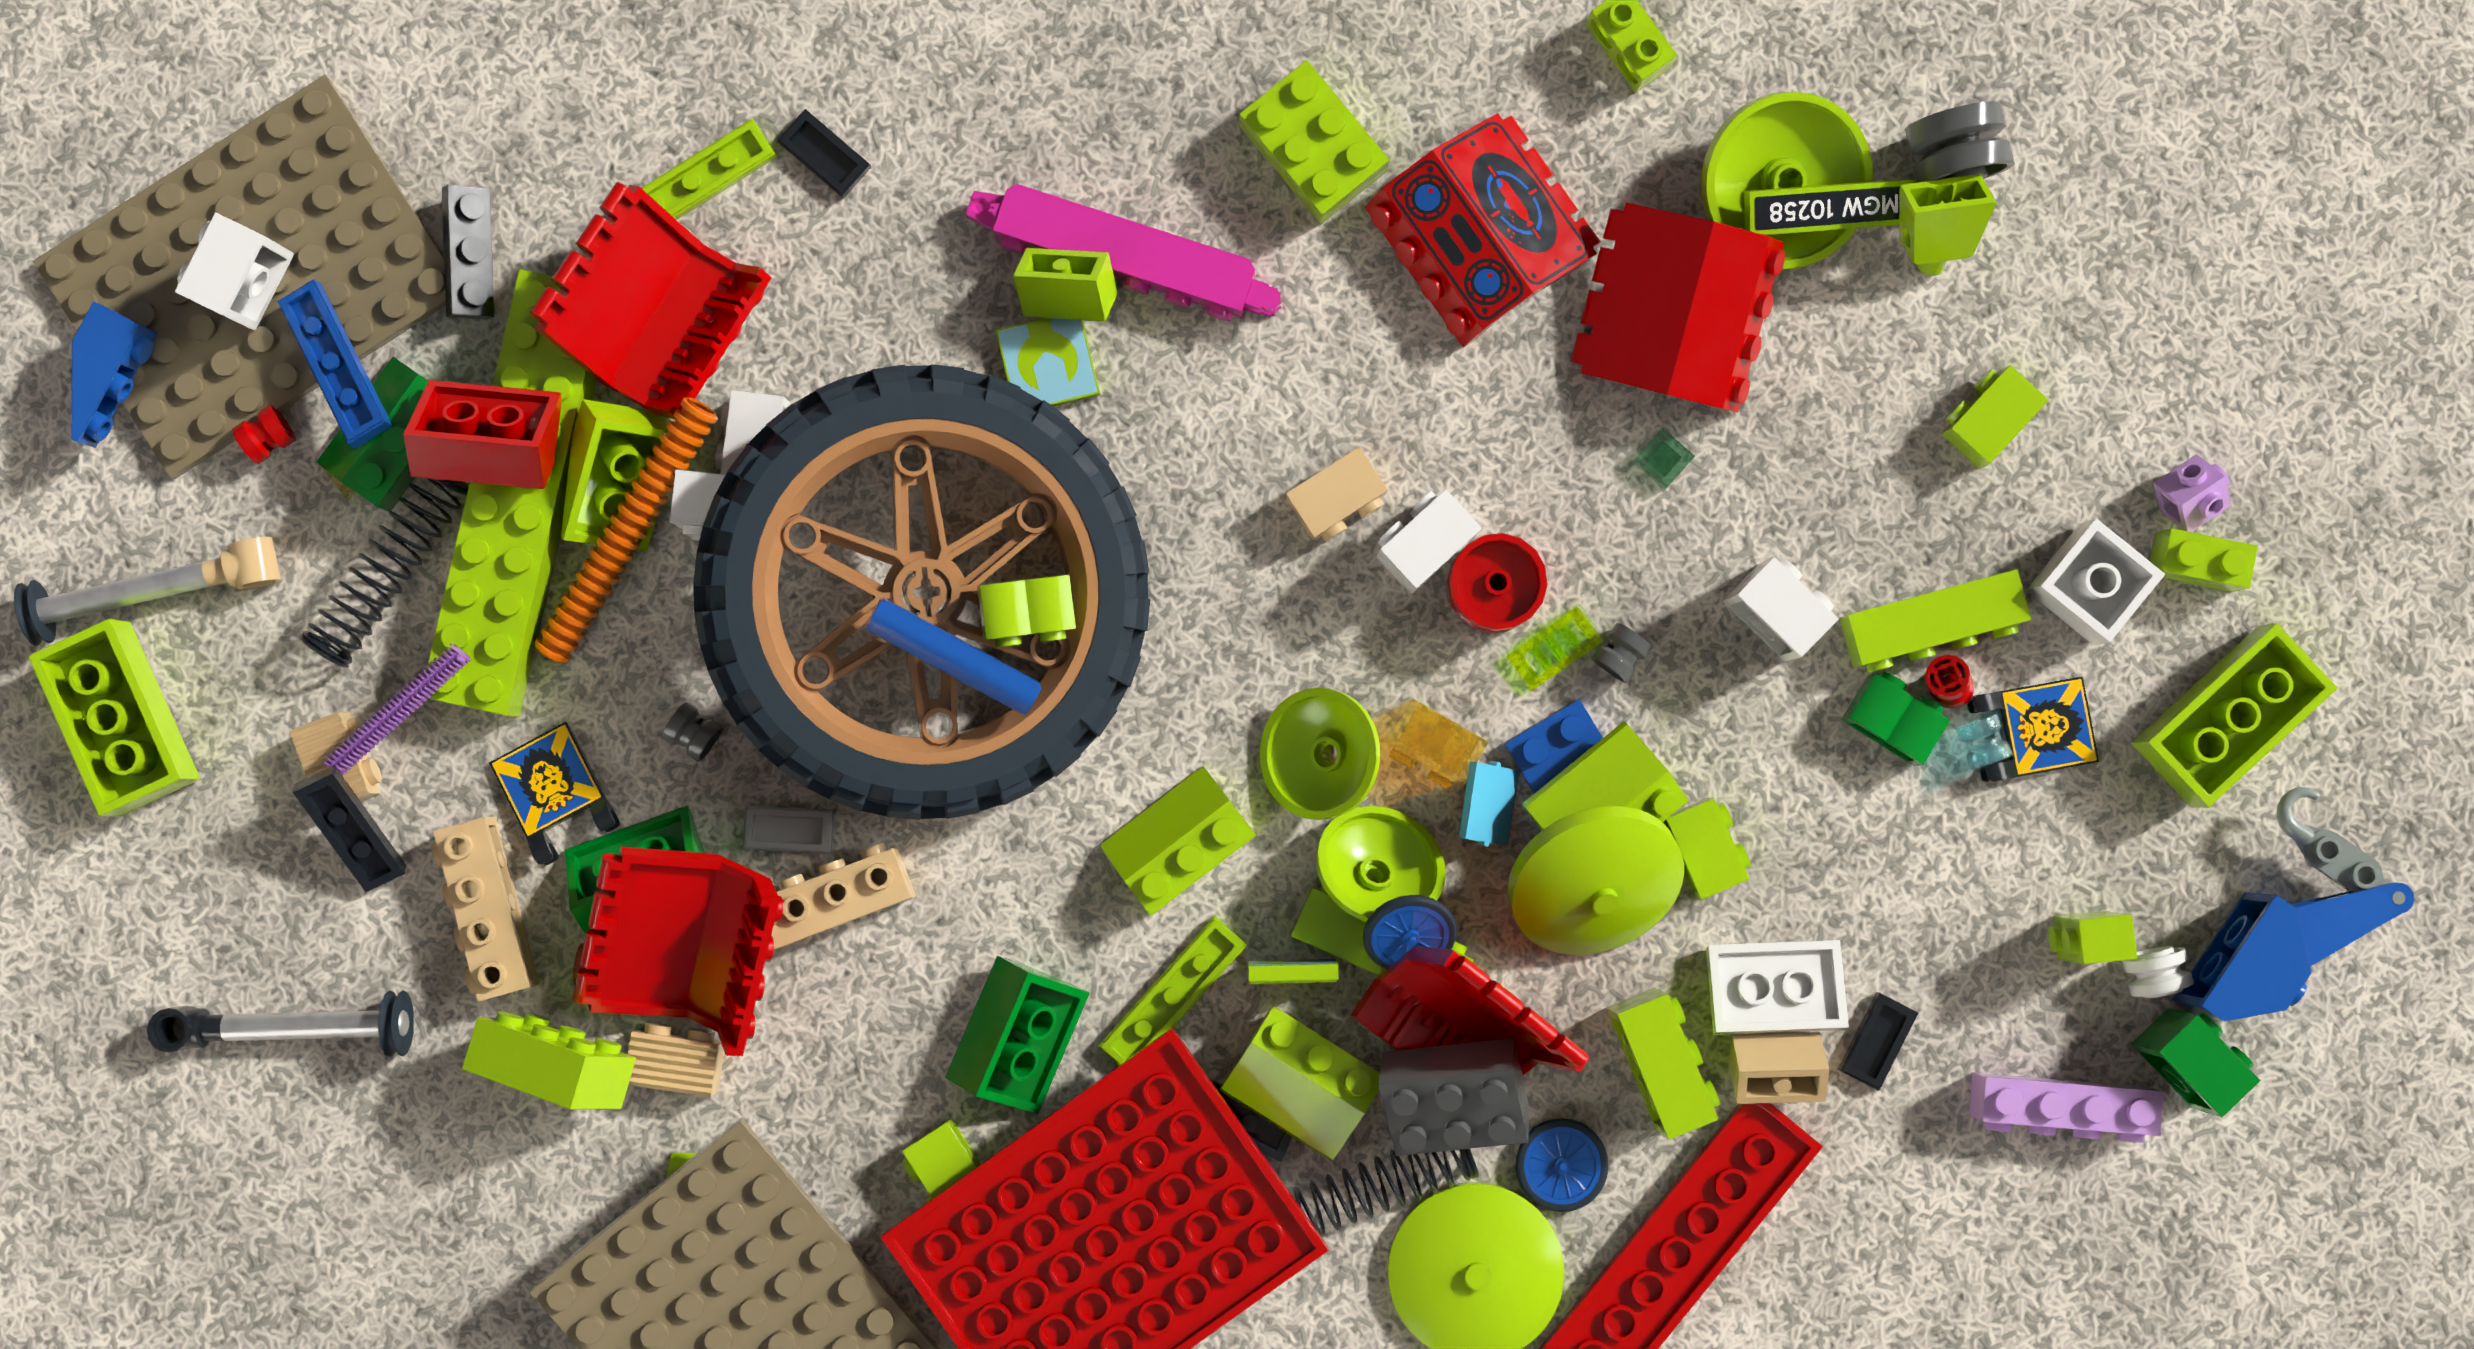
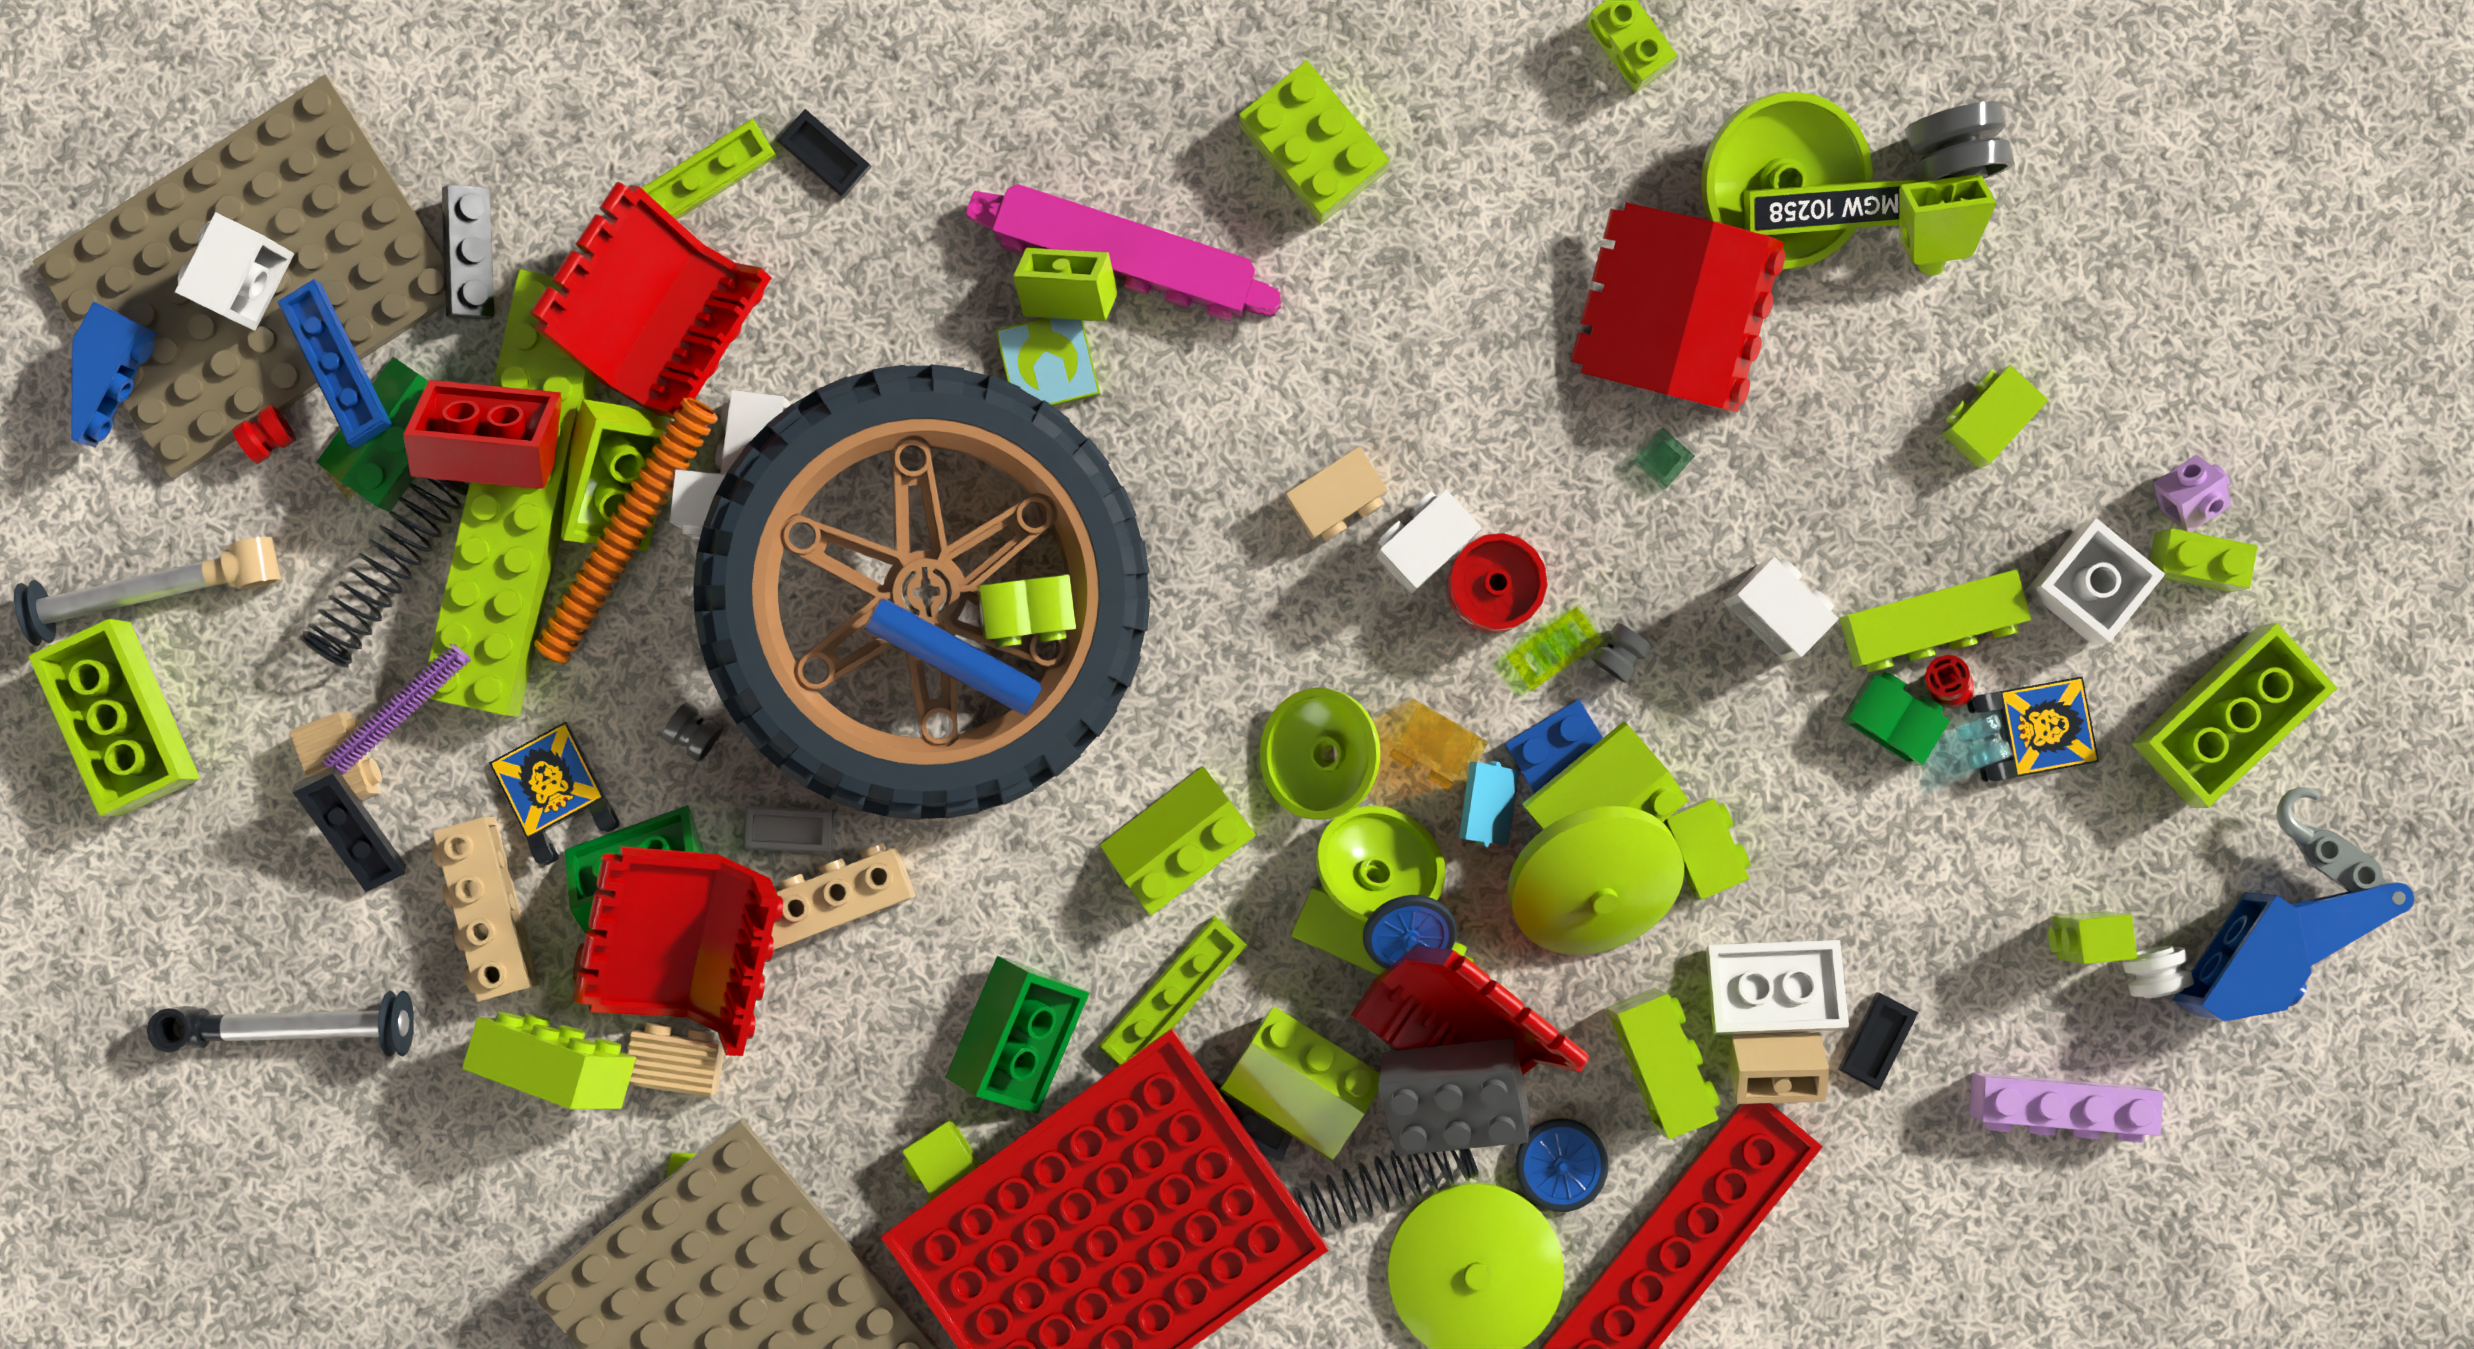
(1293, 971): lime tile -> none
(1481, 226): red hinge -> none
(2197, 1061): green brick -> none

